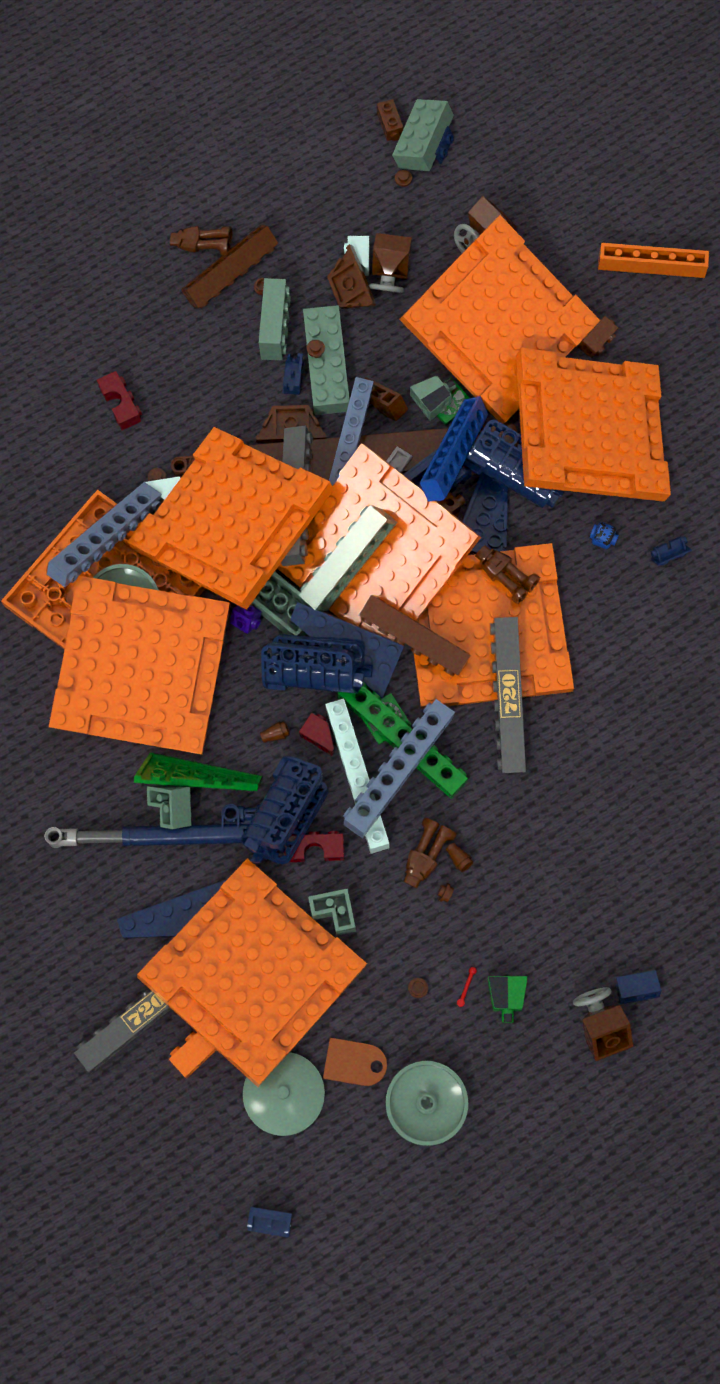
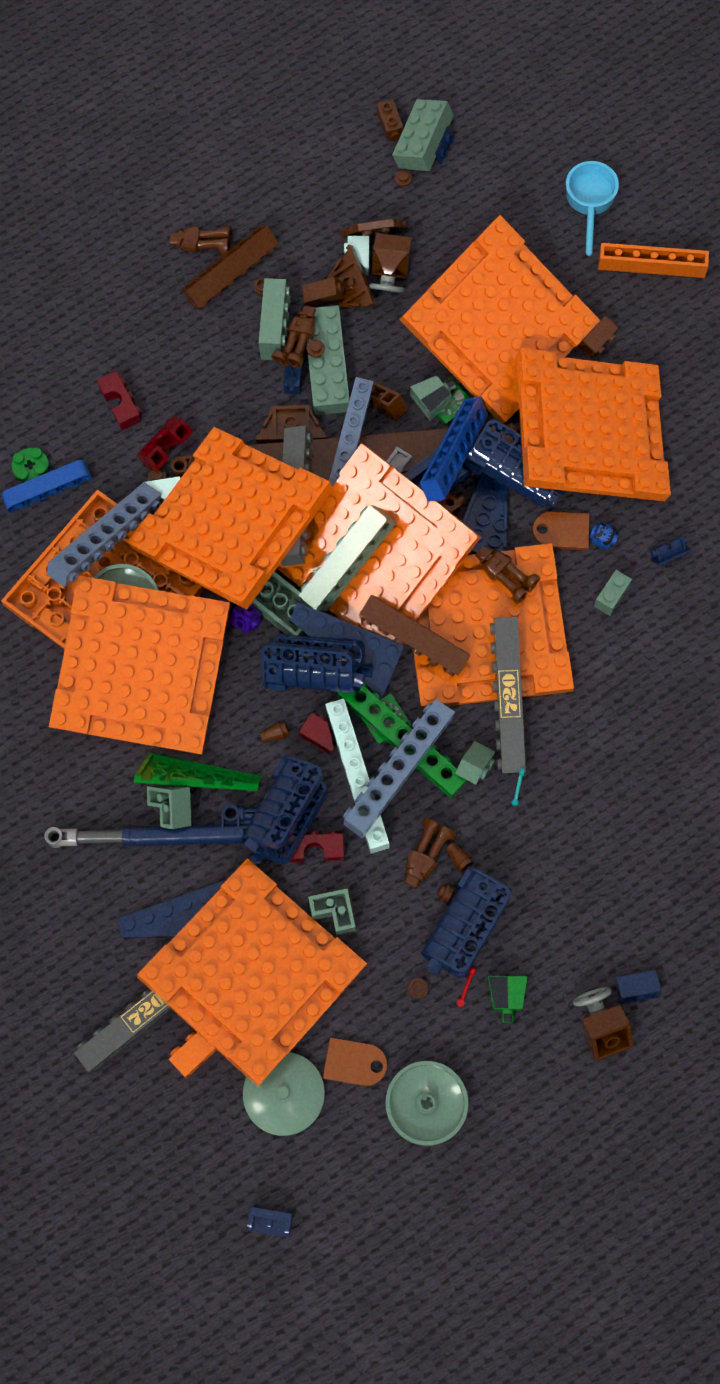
(28, 455): none -> green plate
(45, 485): none -> blue beam
(172, 433): none -> dark red arch
(303, 328): none -> reddish brown piece
(323, 291): none -> reddish brown brick
(369, 228): none -> reddish brown wing
(462, 922): none -> dark blue piece
(476, 763): none -> sand green brick
(480, 217): reddish brown piece -> none
(515, 802): none -> teal hinge
(563, 530): none -> dark orange tile
(591, 191): none -> medium azure piece
(612, 592): none -> sand green brick

